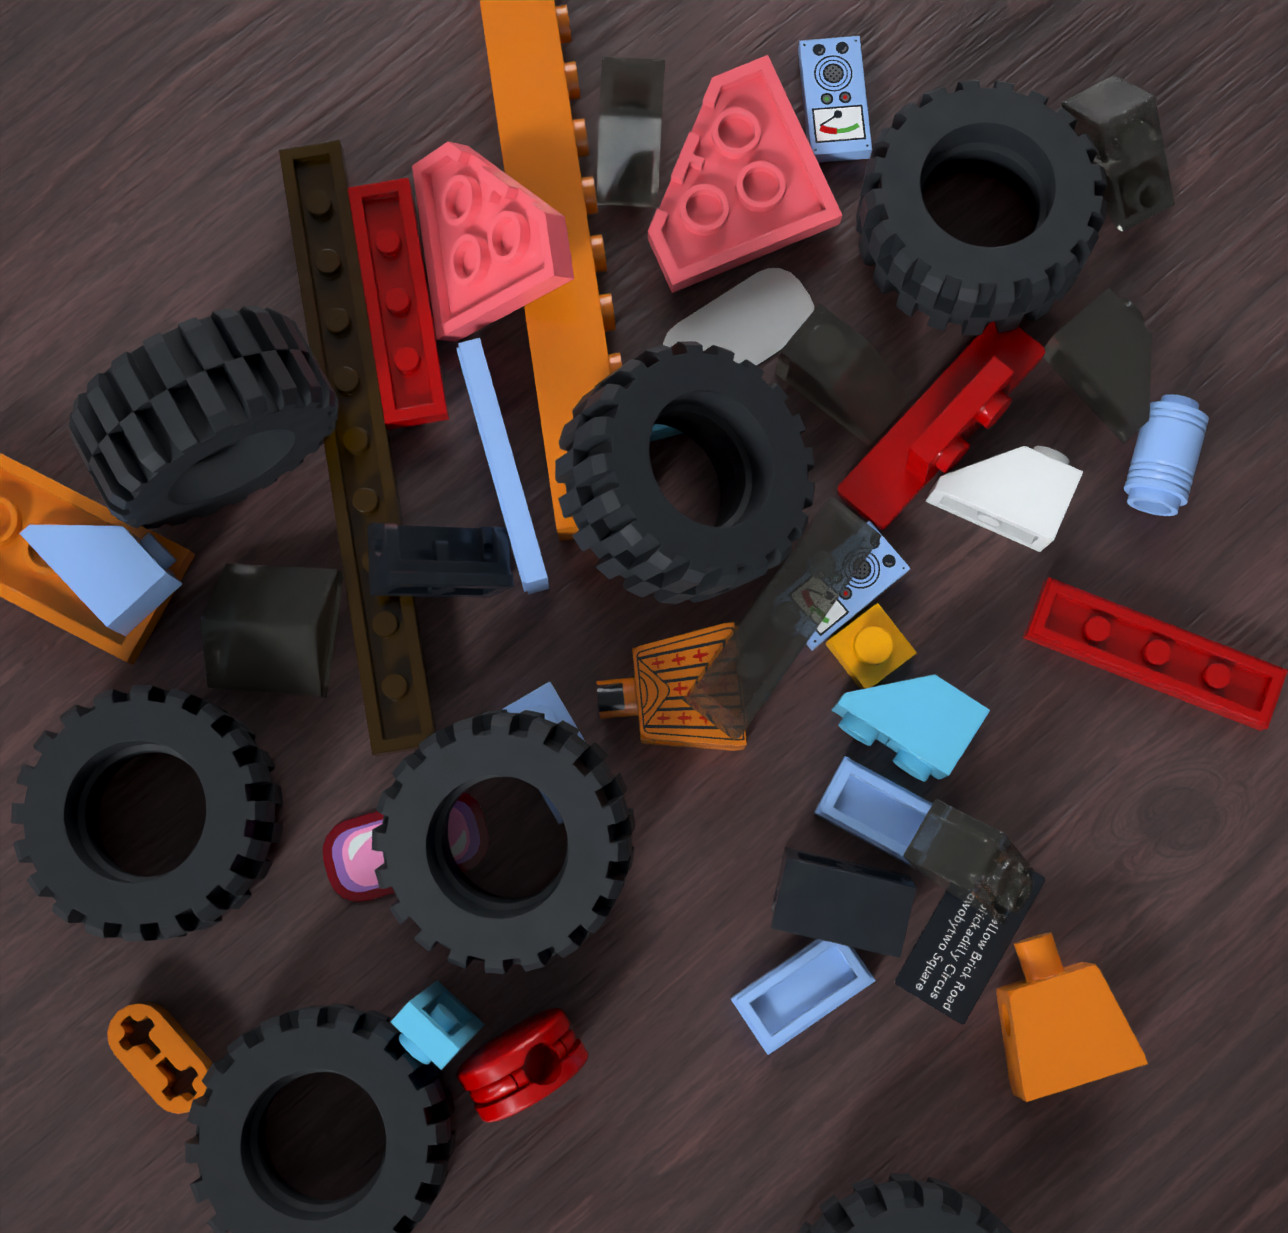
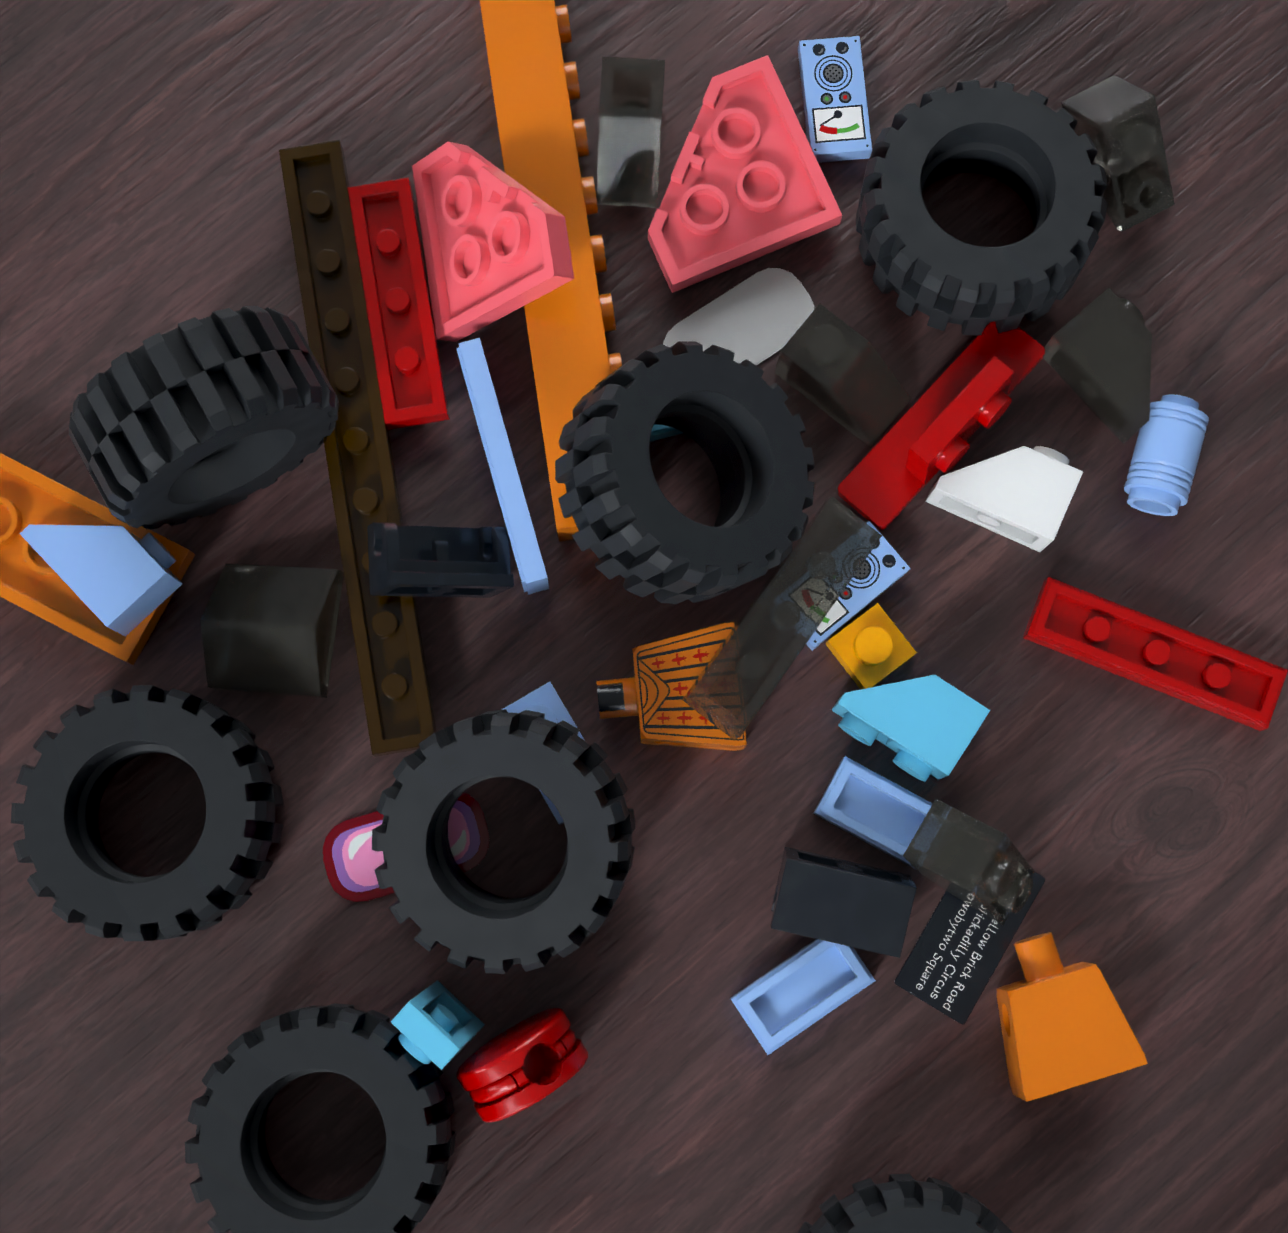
(148, 1066): orange beam -> none

